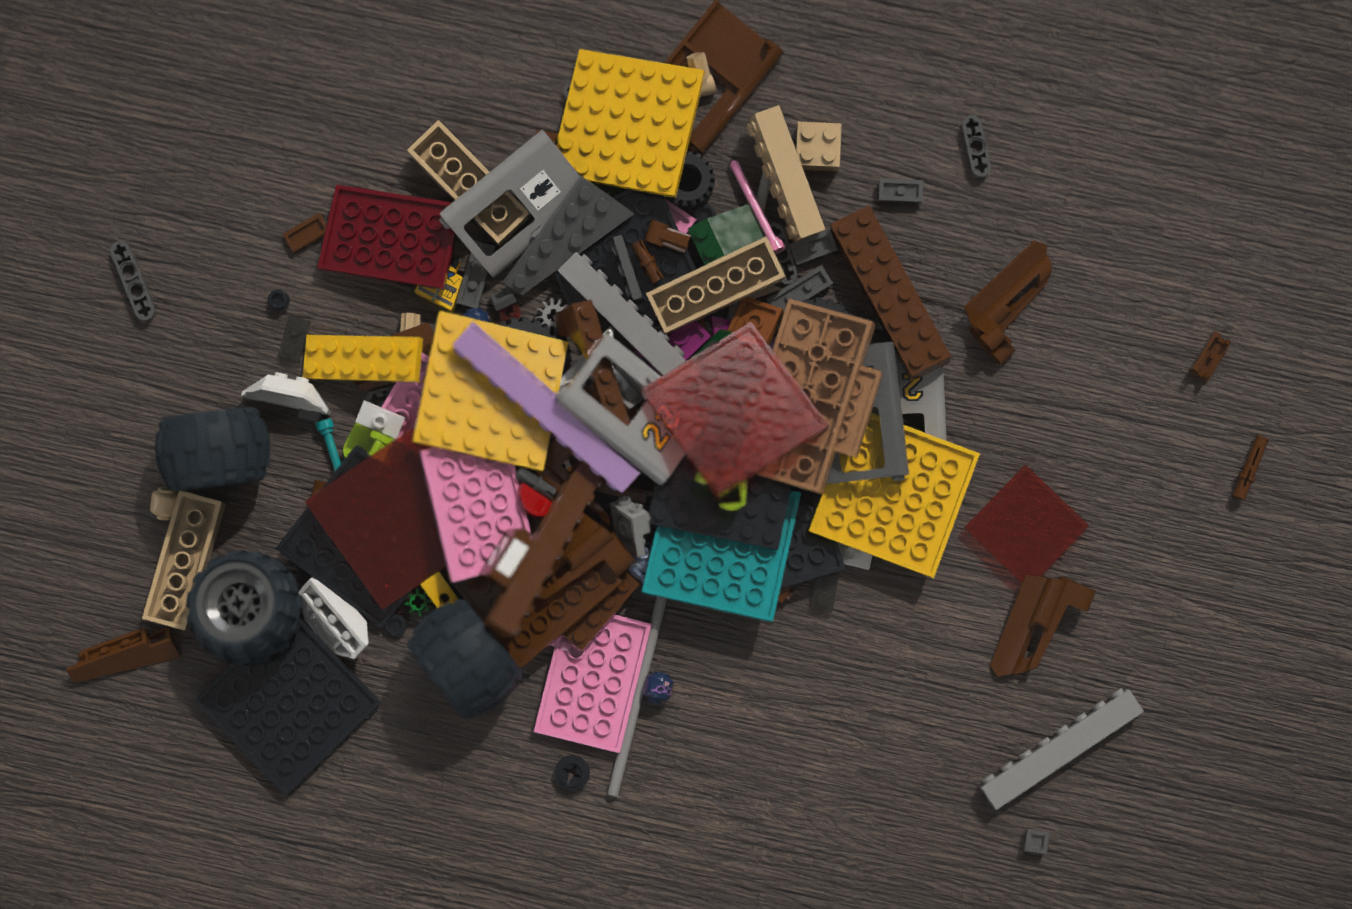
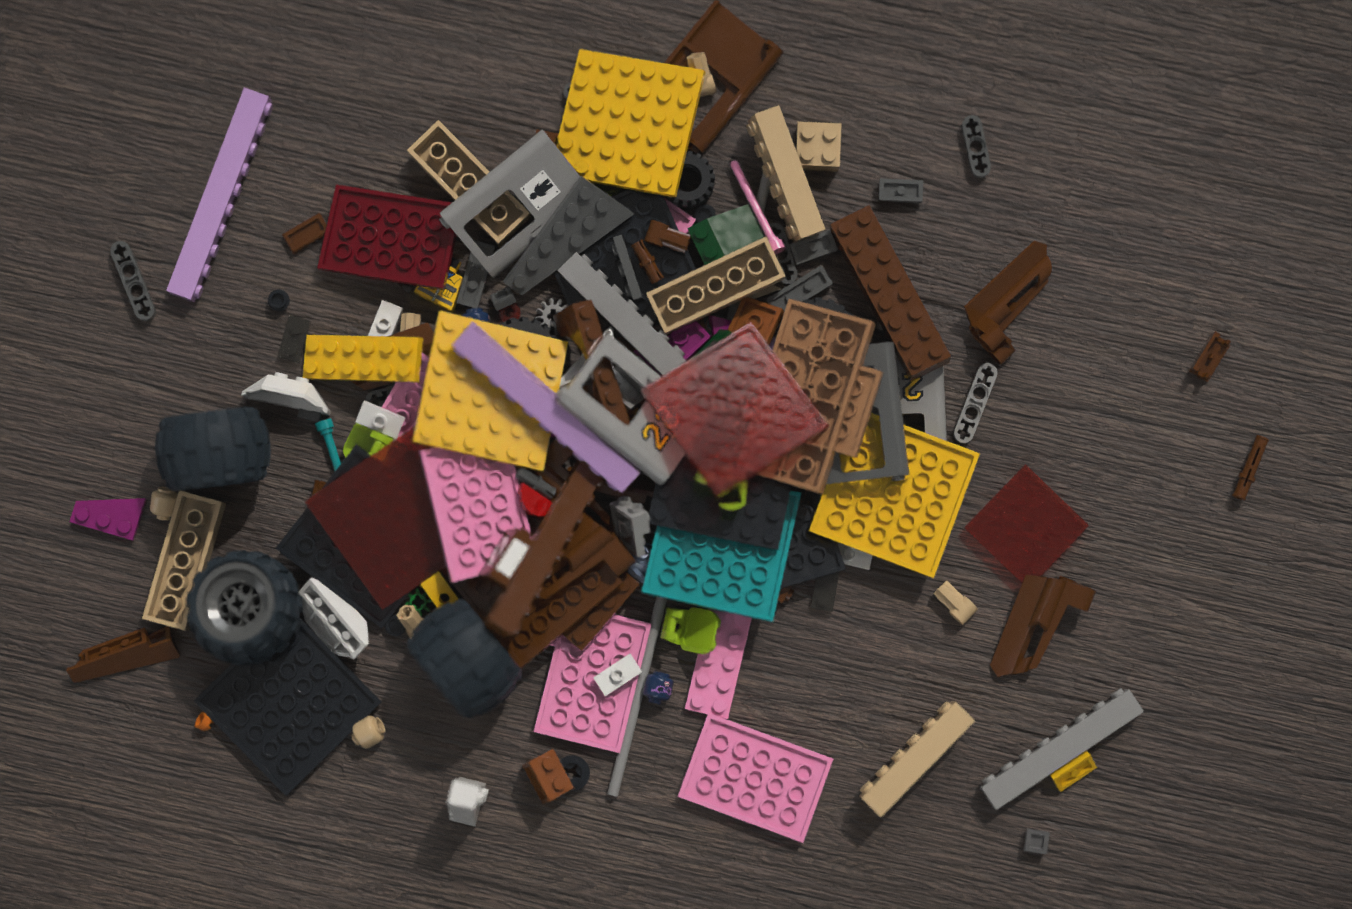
(111, 516): none -> magenta wing
(203, 722): none -> orange hinge
(219, 195): none -> lavender brick
(368, 732): none -> tan head
(385, 319): none -> white plate
(409, 618): none -> tan piece
(466, 800): none -> white wedge
(547, 776): none -> dark orange bracket
(617, 674): none -> white plate
(695, 630): none -> lime piece
(718, 671): none -> bright pink plate
(755, 777): none -> bright pink plate
(916, 758): none -> tan brick
(959, 606): none -> tan piece
(978, 404): none -> light grey beam
(1073, 771): none -> yellow plate

